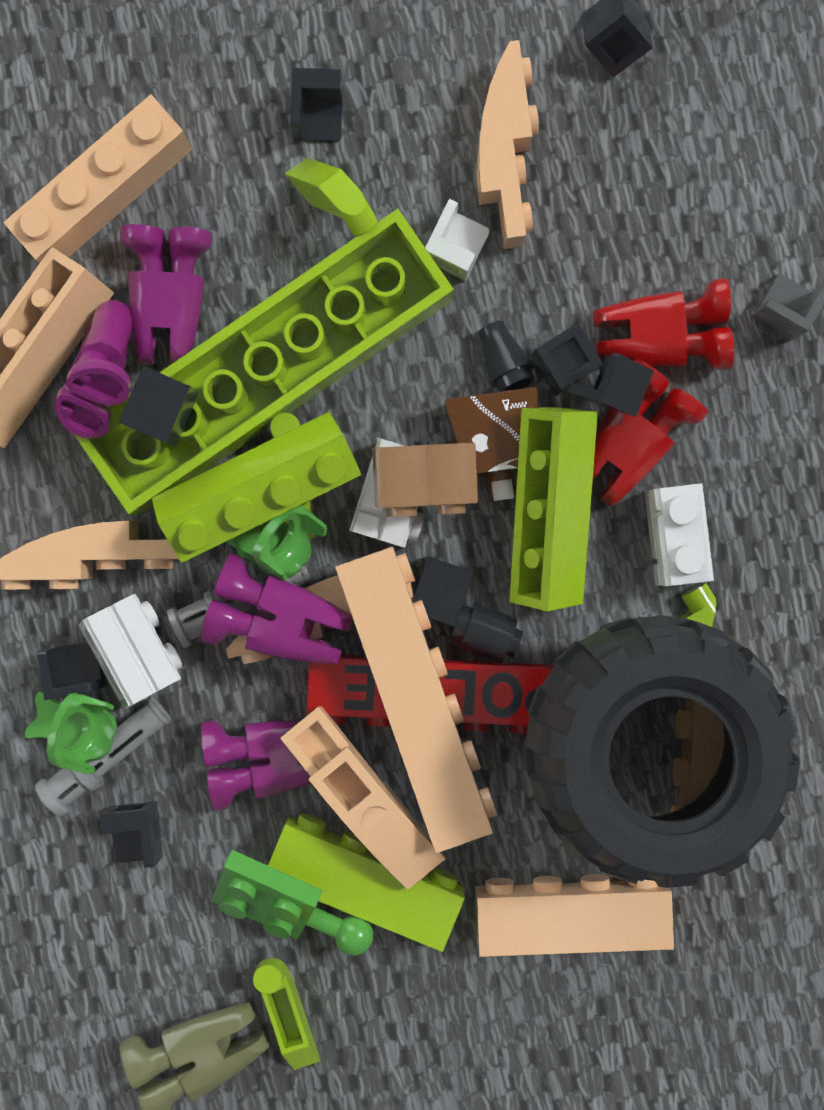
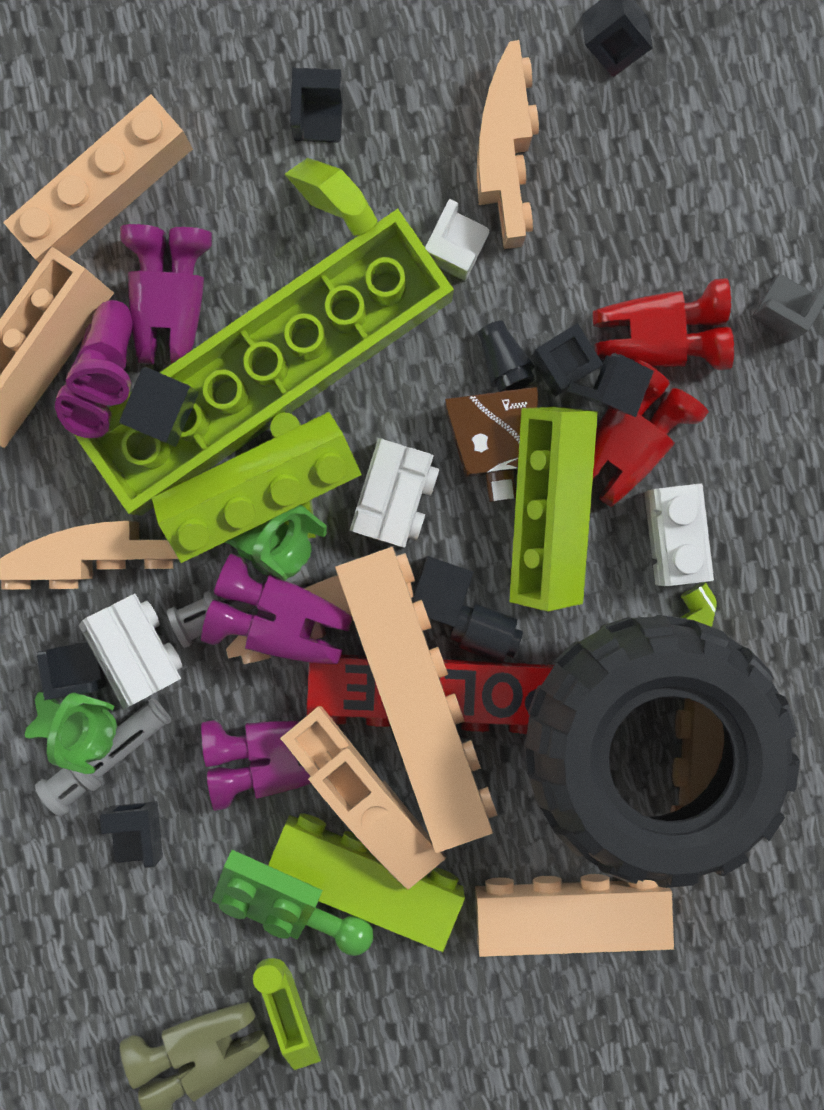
(424, 477): medium nougat brick -> none

